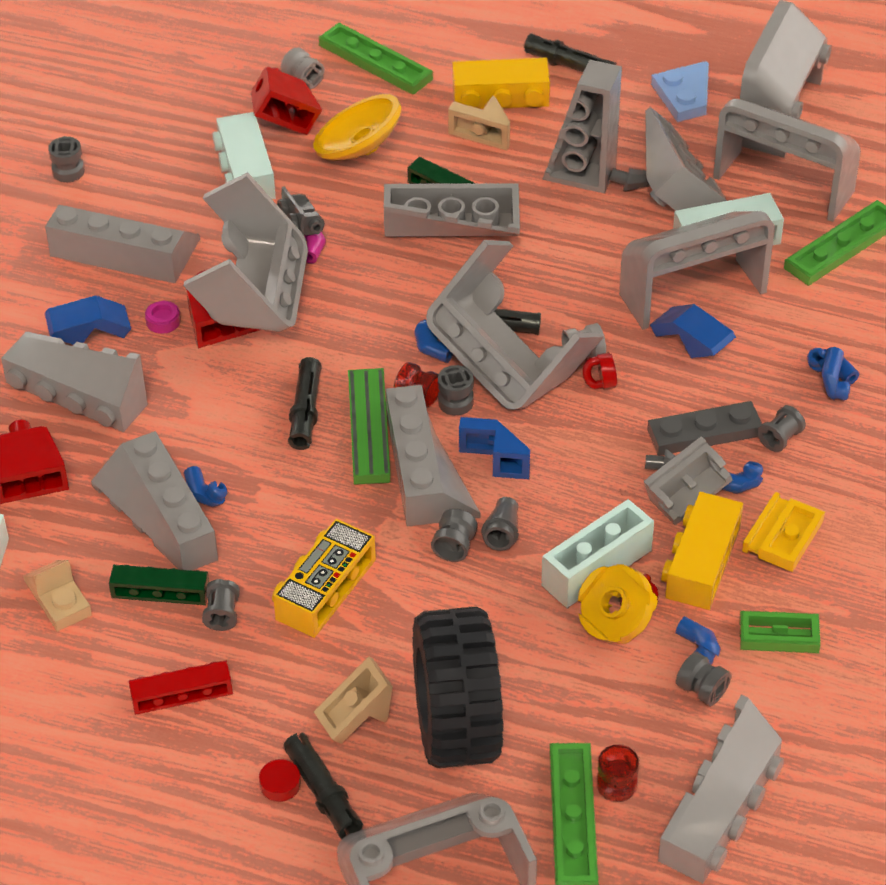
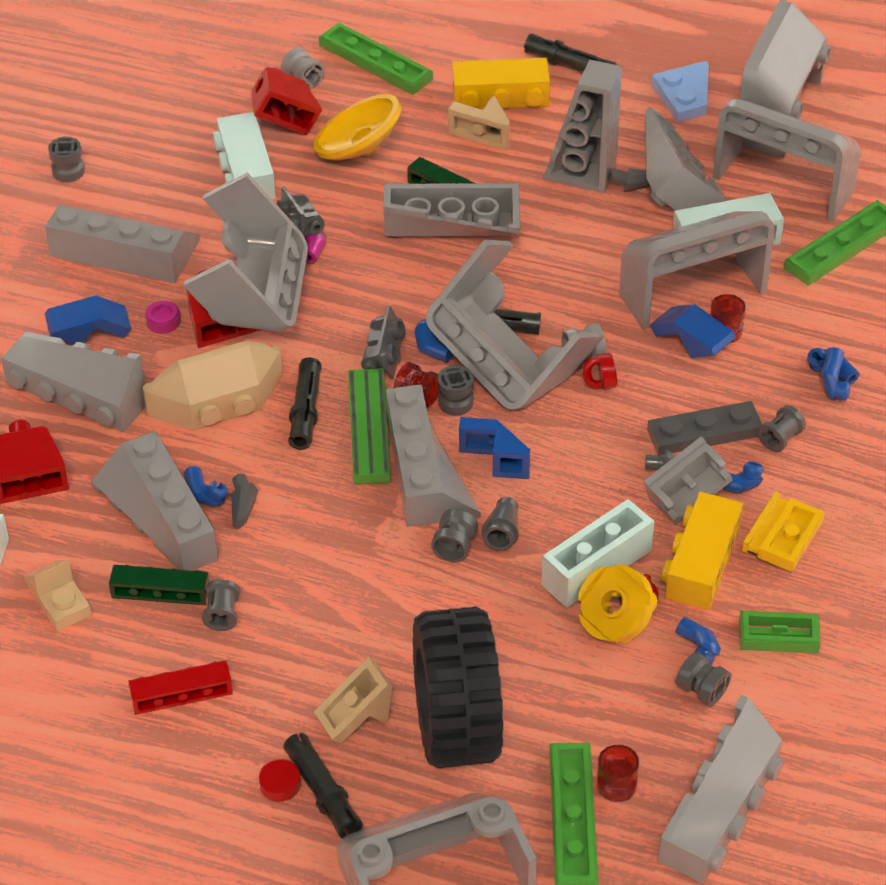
(214, 385): none -> tan wedge
(242, 500): none -> dark grey bar
(324, 577): brick -> none
(384, 343): none -> dark grey hinge
(730, 312): none -> clear red wheel

